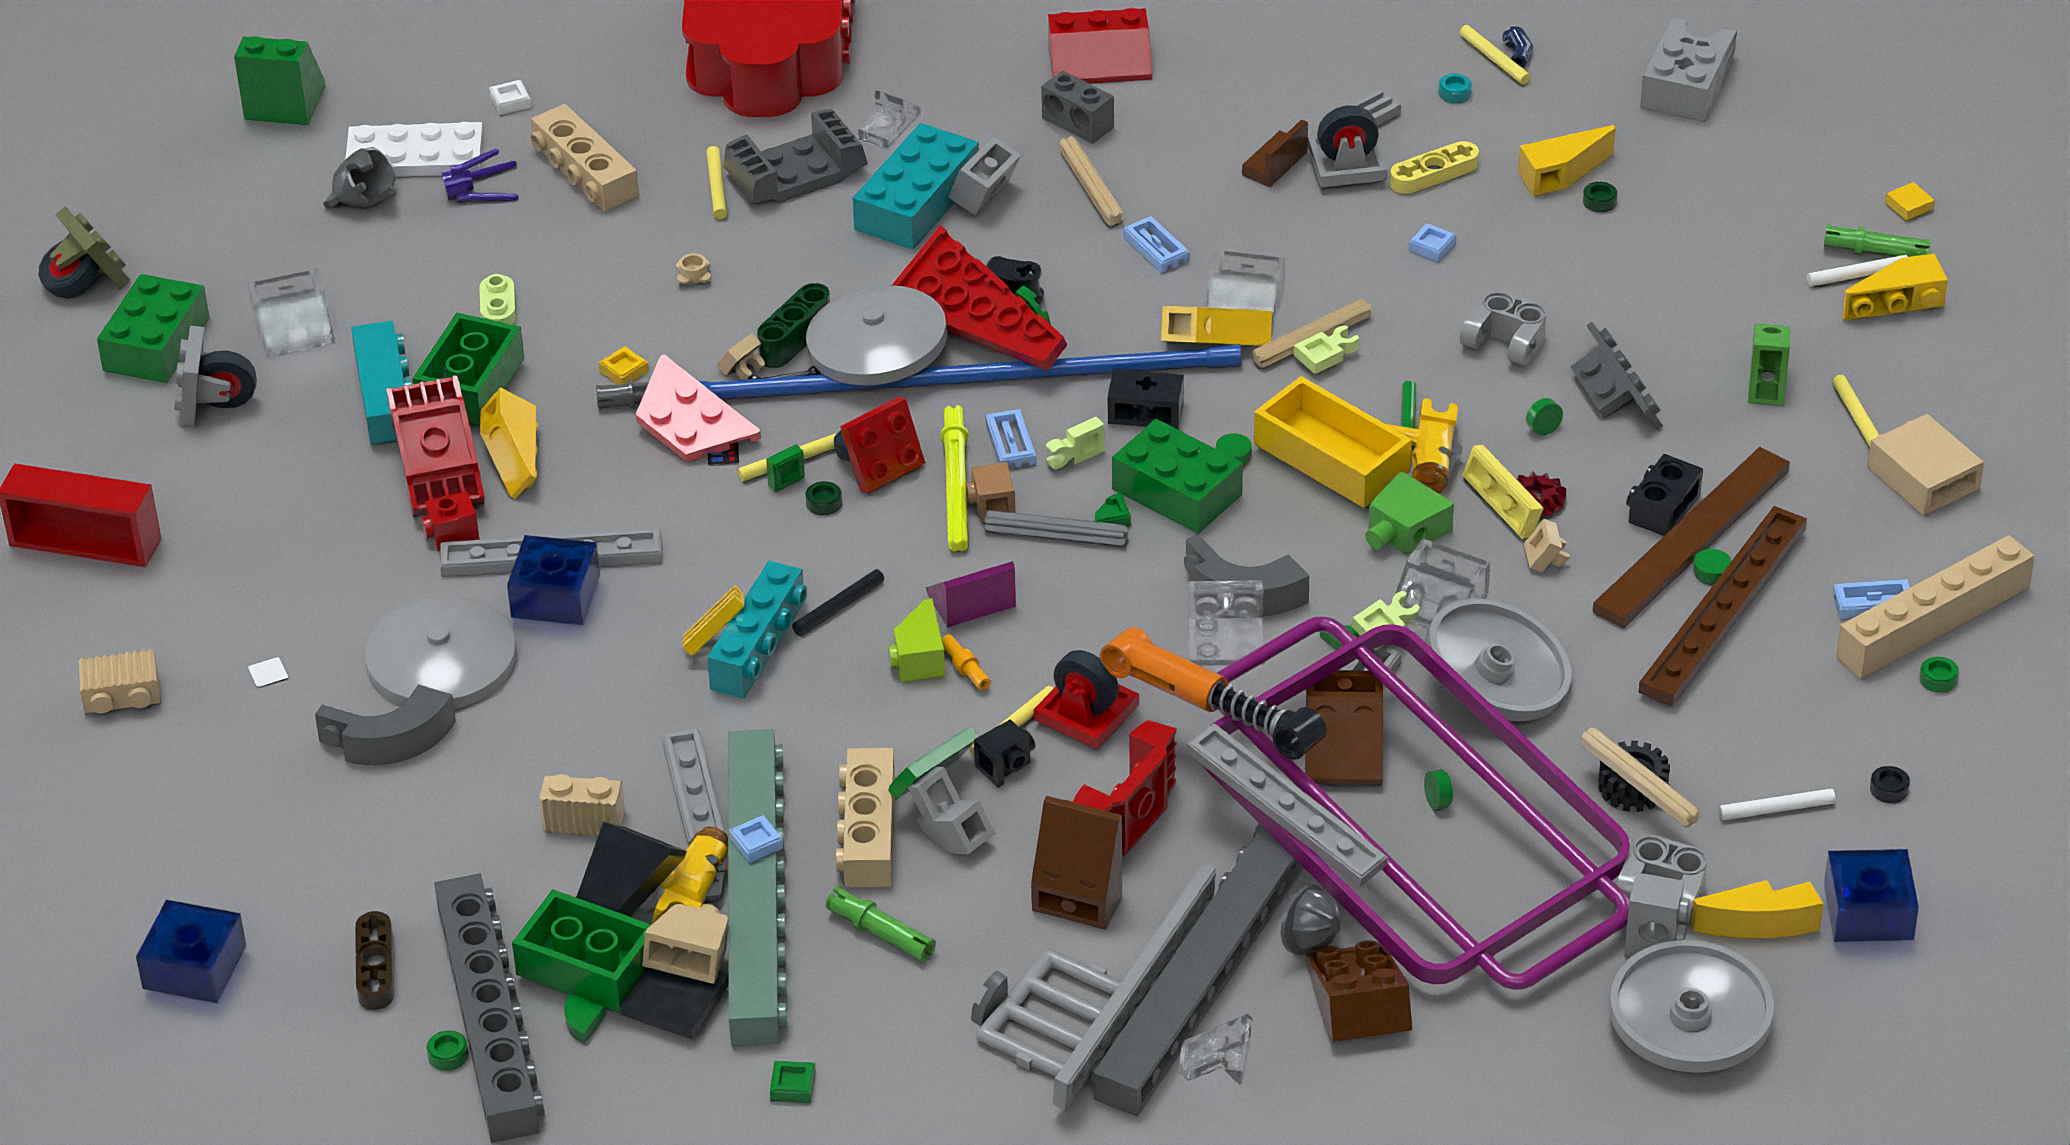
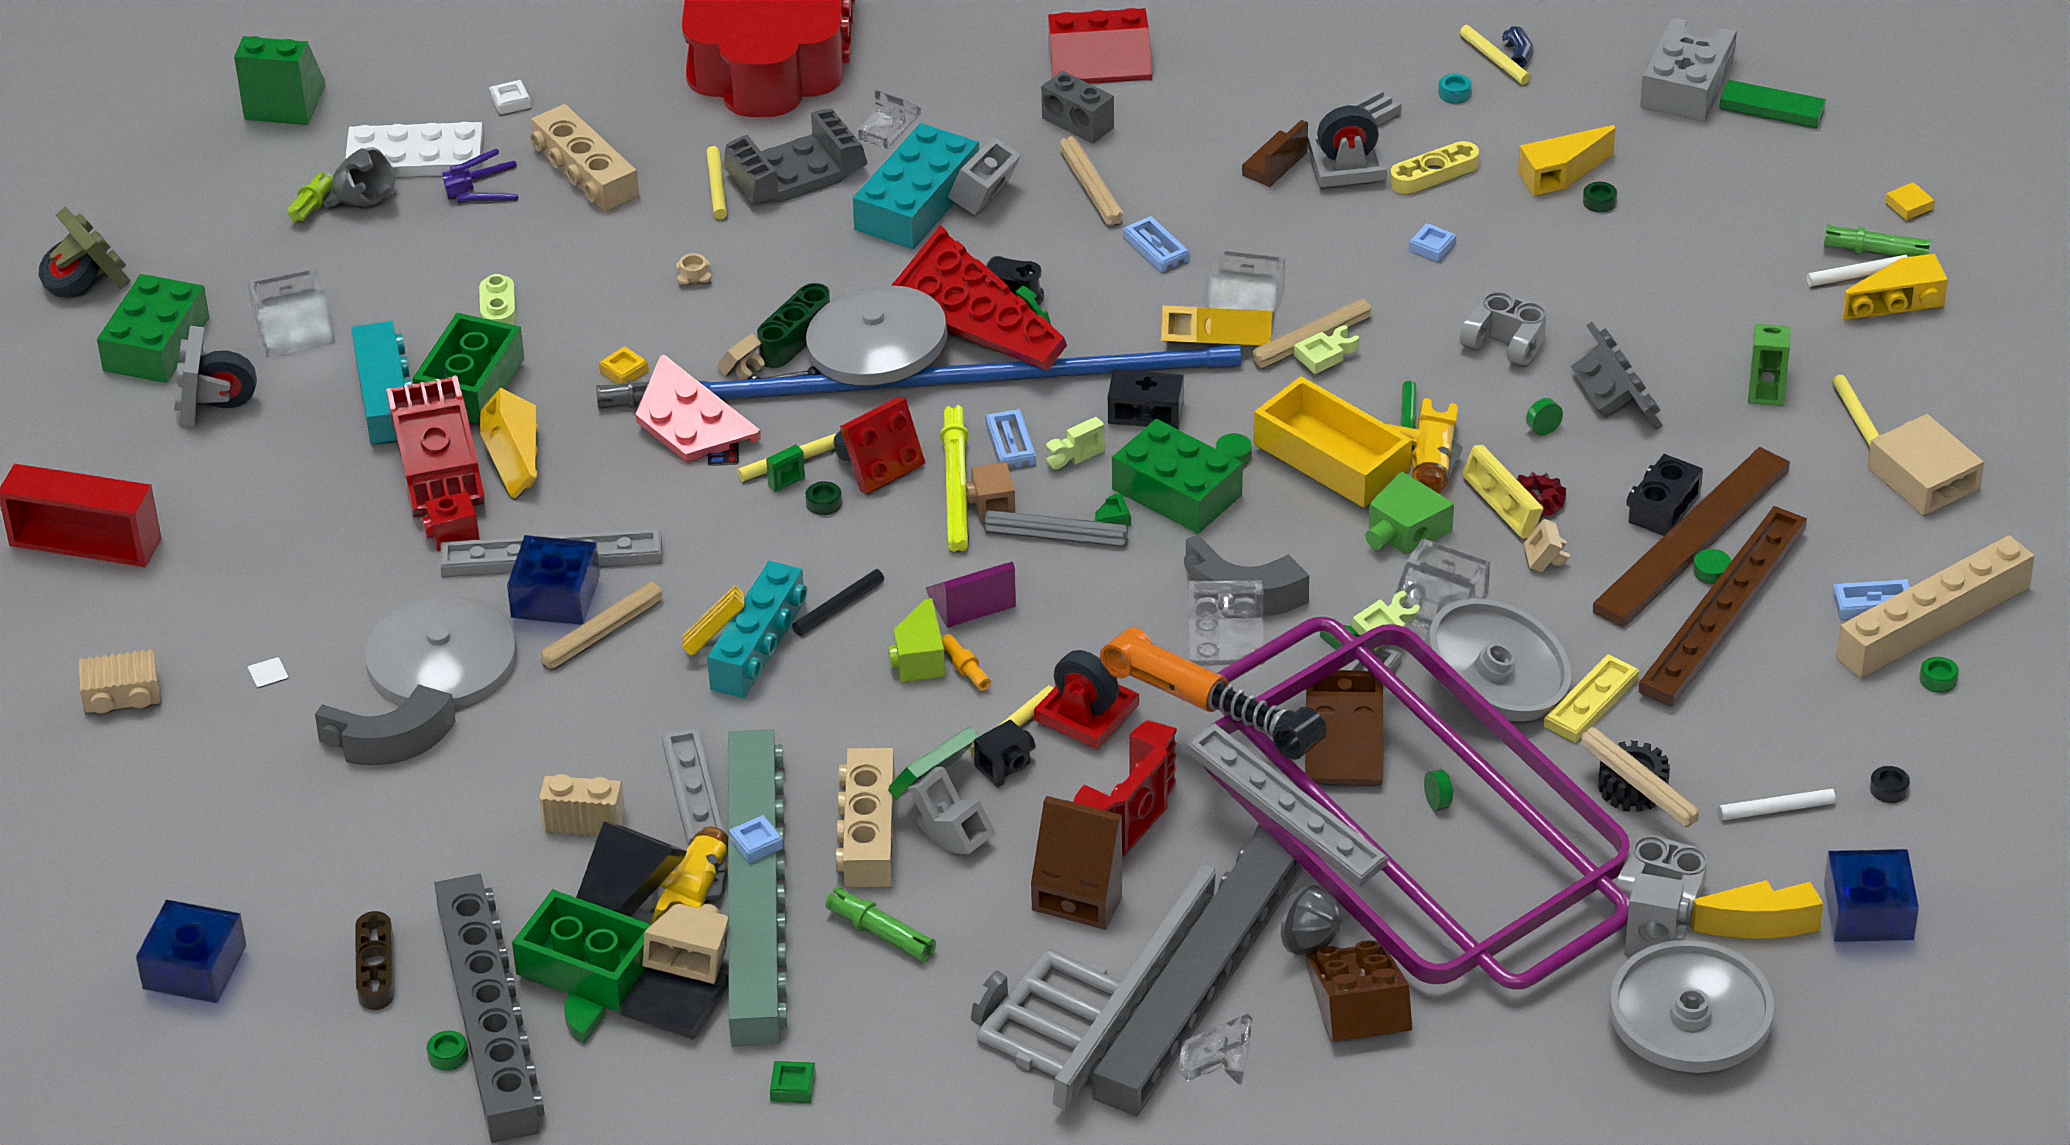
(310, 197): none -> lime axle
(601, 625): none -> tan axle
(1591, 698): none -> light yellow tile
(1772, 103): none -> green tile

